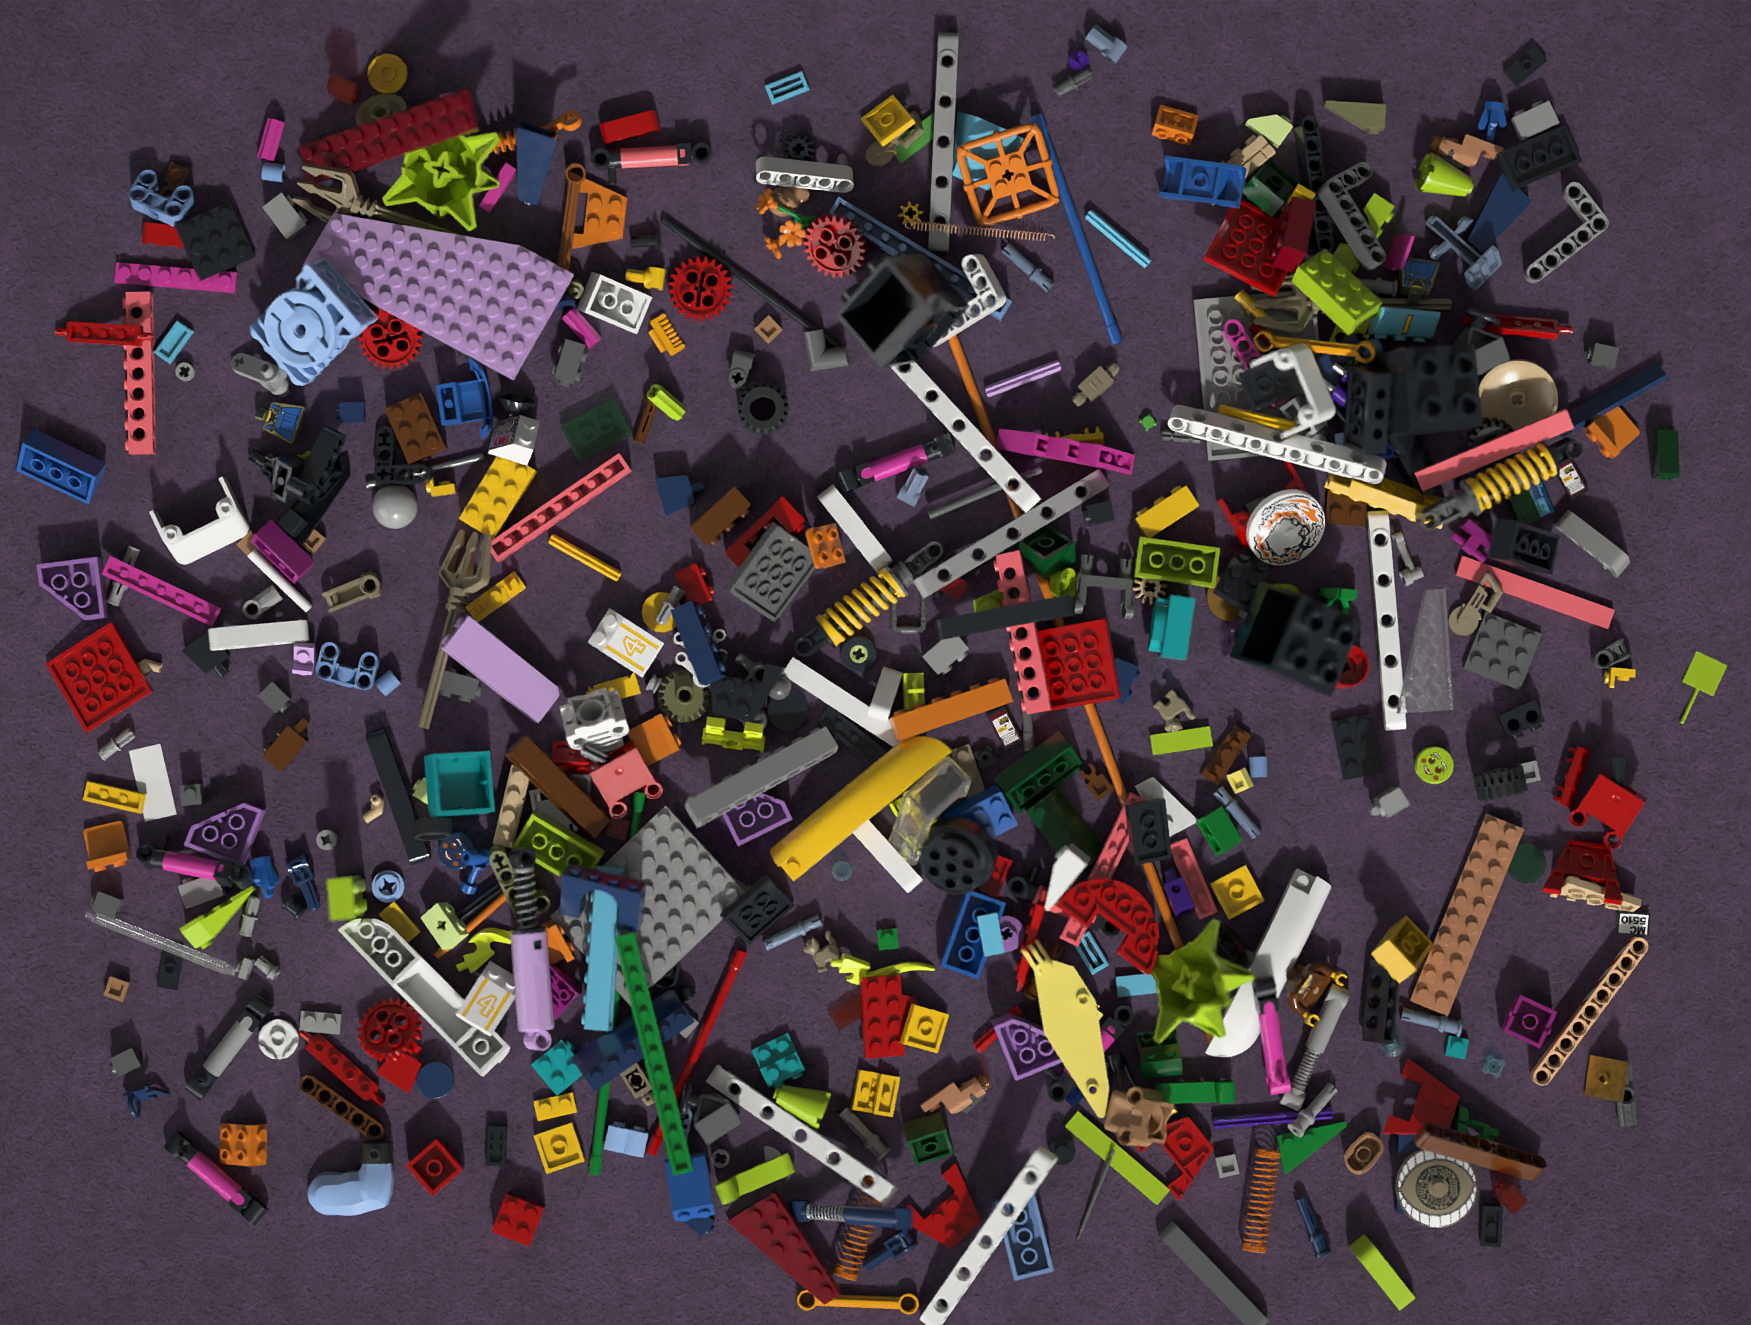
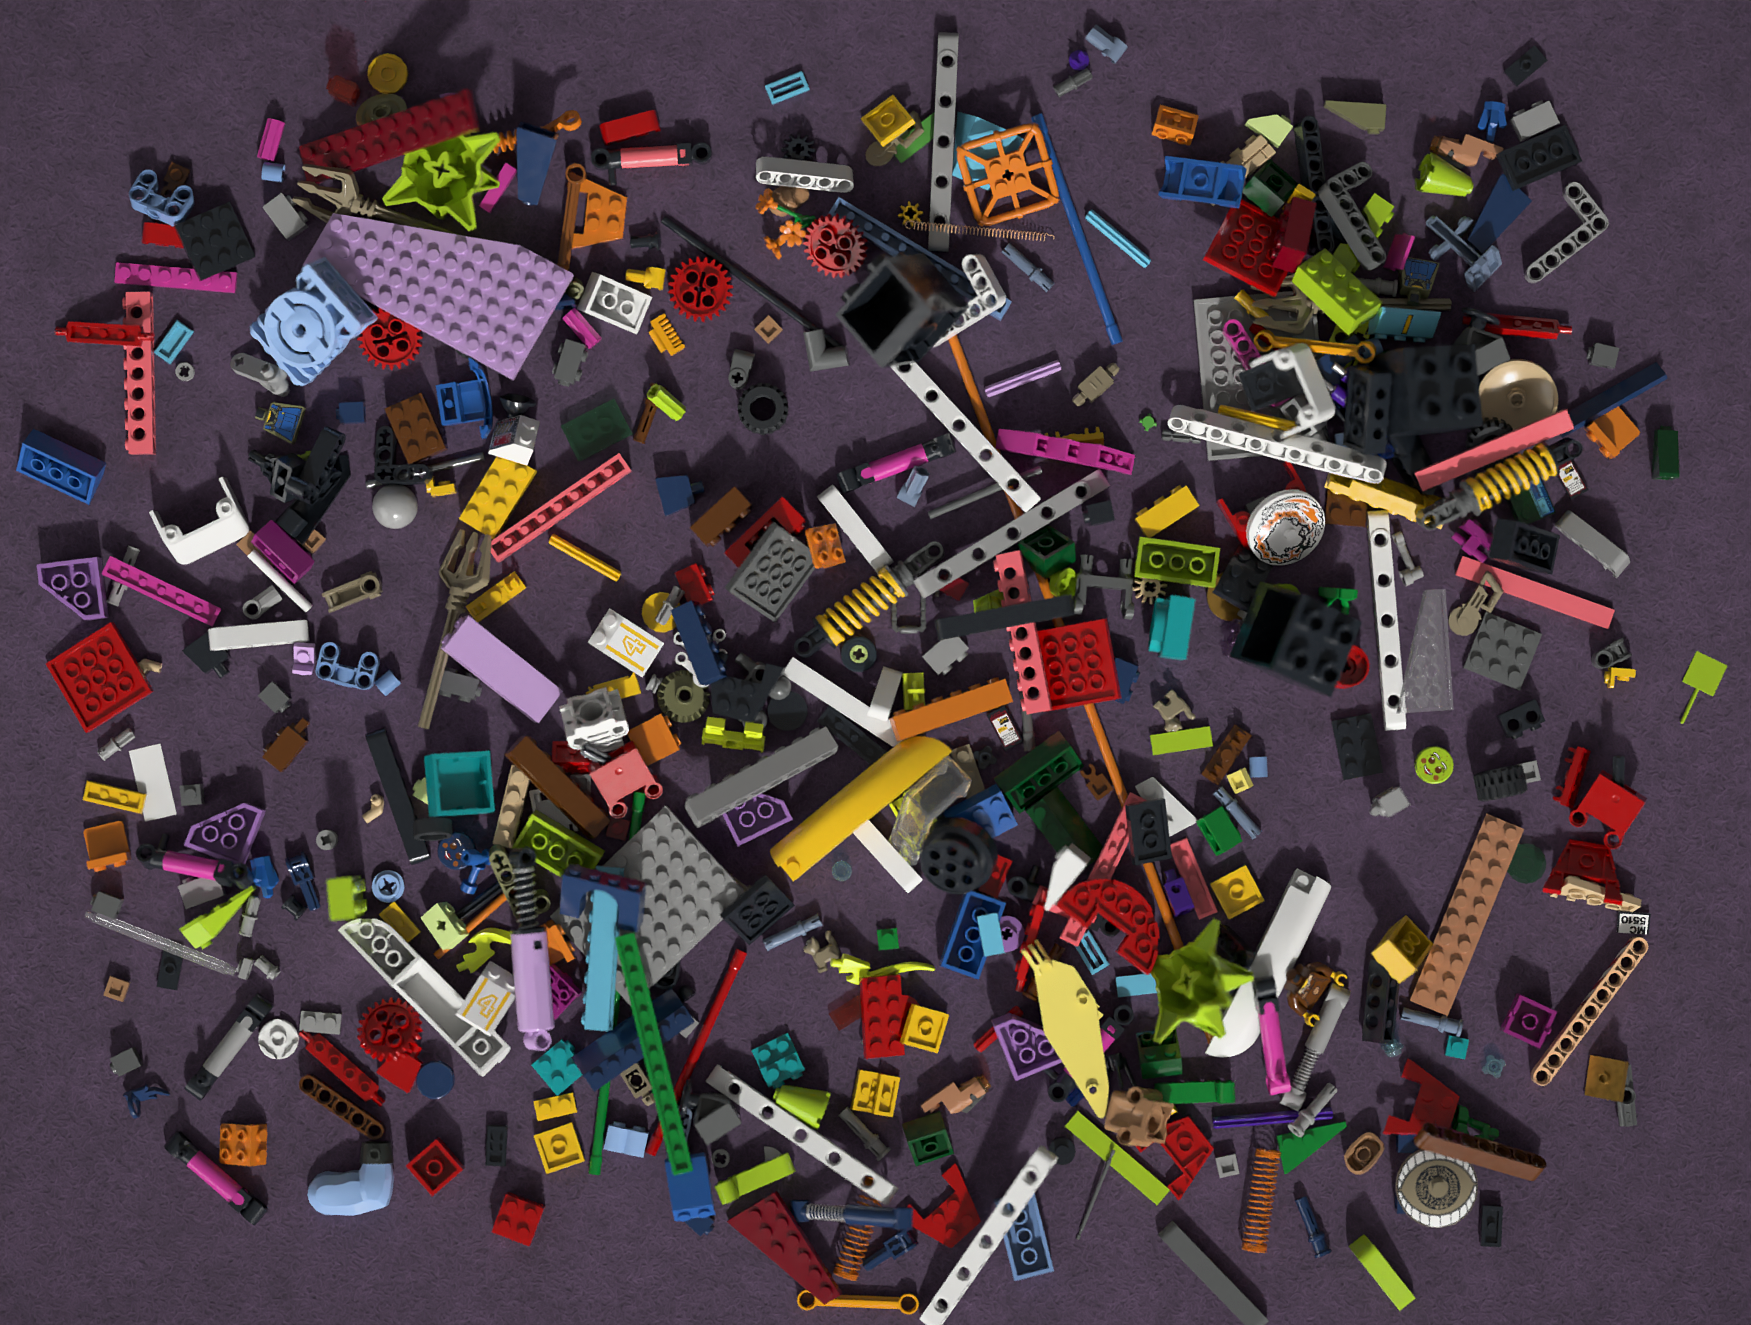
(1509, 1196): clear red brick -> none

